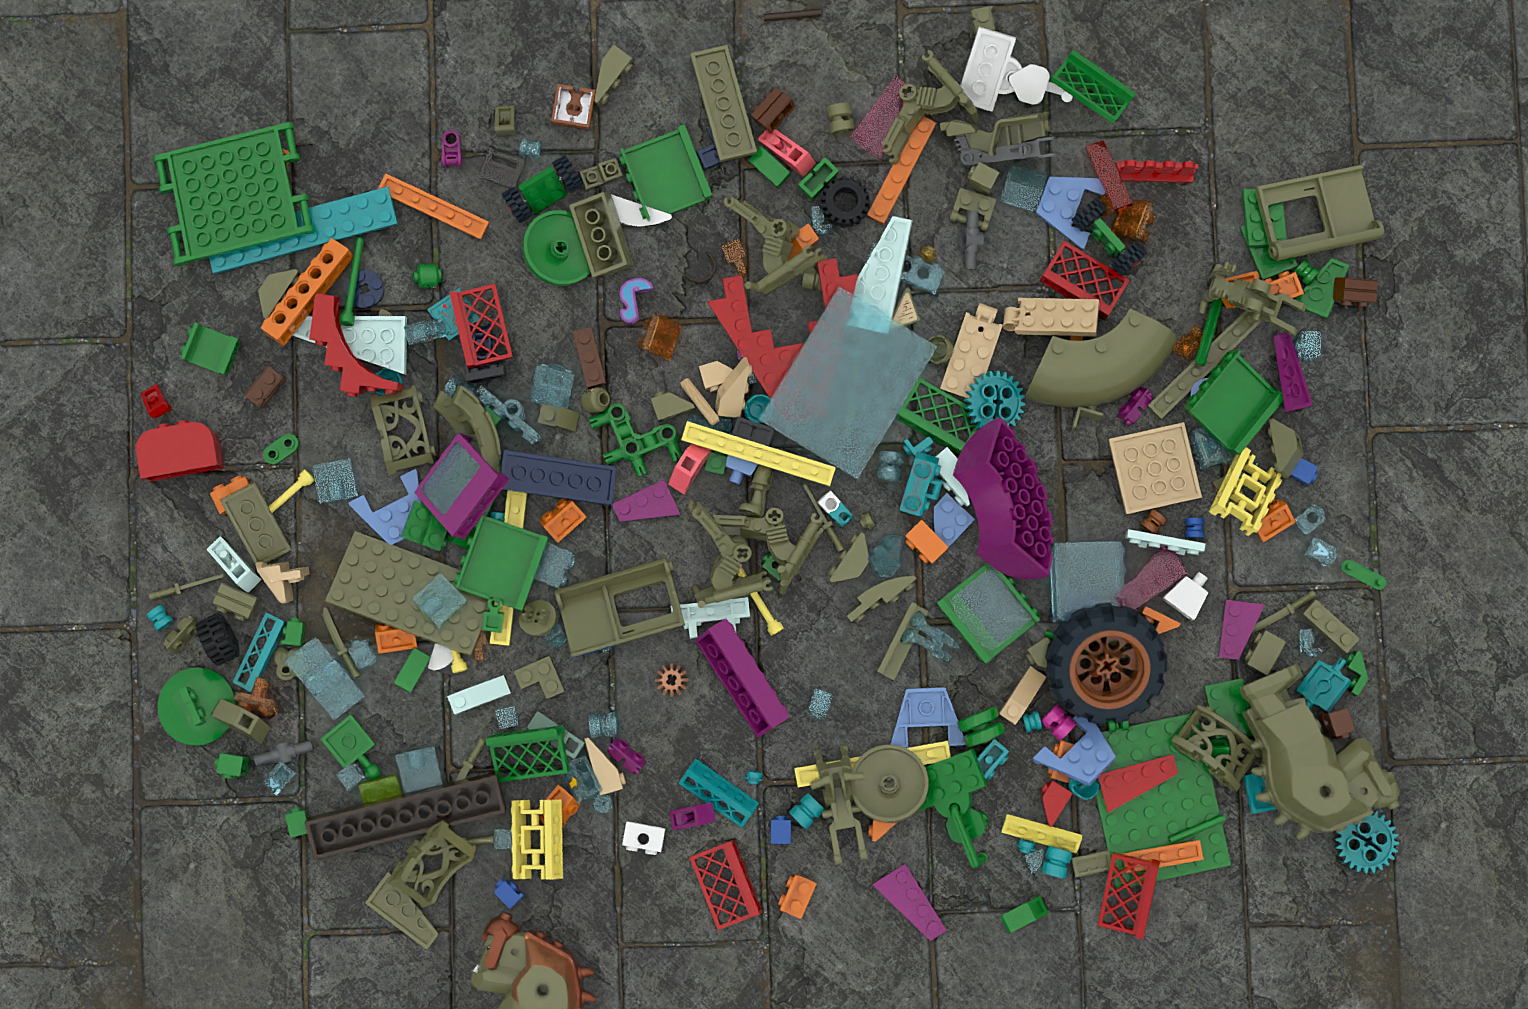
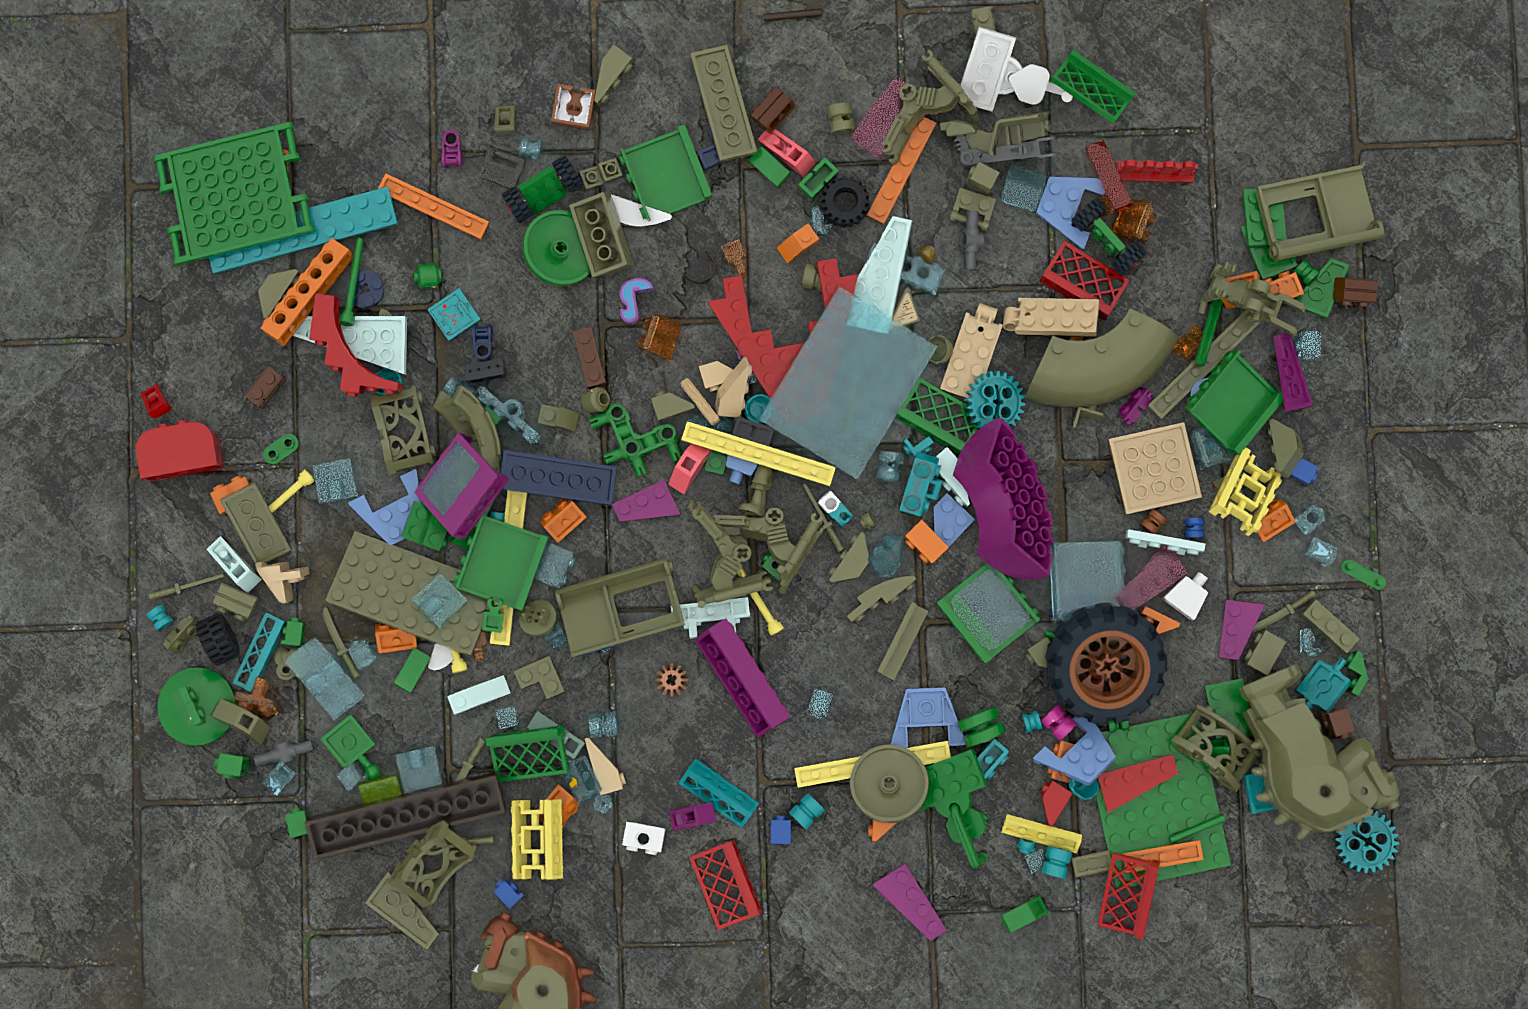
(210, 349): green panel -> none
(425, 331): clear light blue brick -> none
(464, 328): red fence -> none
(502, 839): clear light blue tile -> none
(552, 385): clear light blue plate -> none
(620, 749): magenta hinge -> none
(753, 777): teal plate -> none
(776, 248): olive piece -> none
(797, 896): orange bracket -> none
(839, 796): olive piece -> none
(938, 637): clear light blue piece -> none
(1022, 695): tan slope -> none

